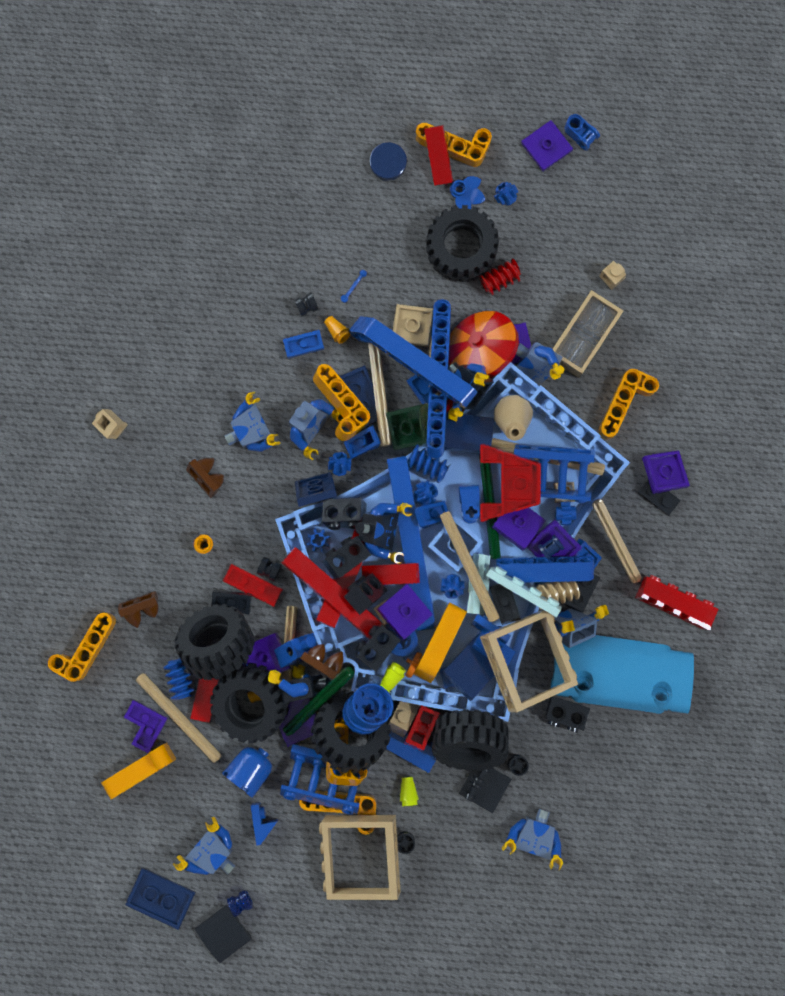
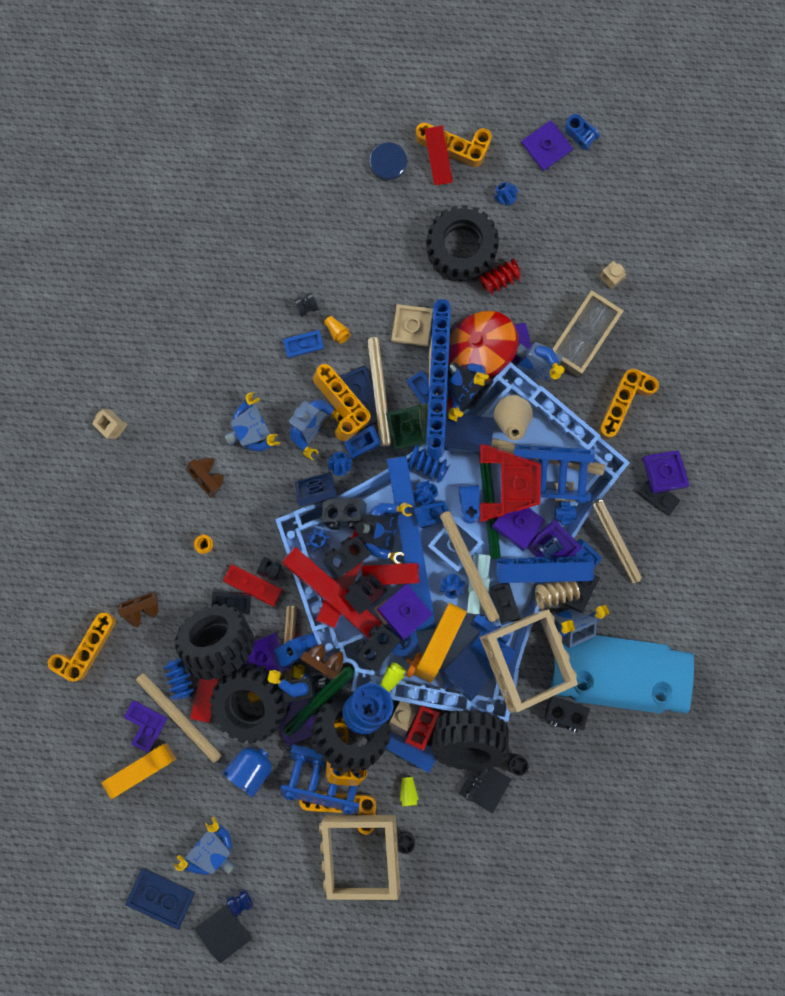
(261, 828): blue slope -> none
(344, 298): blue hinge -> none
(374, 332): blue beam -> none
(470, 192): blue plate -> none
(532, 595): light aqua plate -> none
(536, 838): torso -> none
(677, 603): red wedge -> none

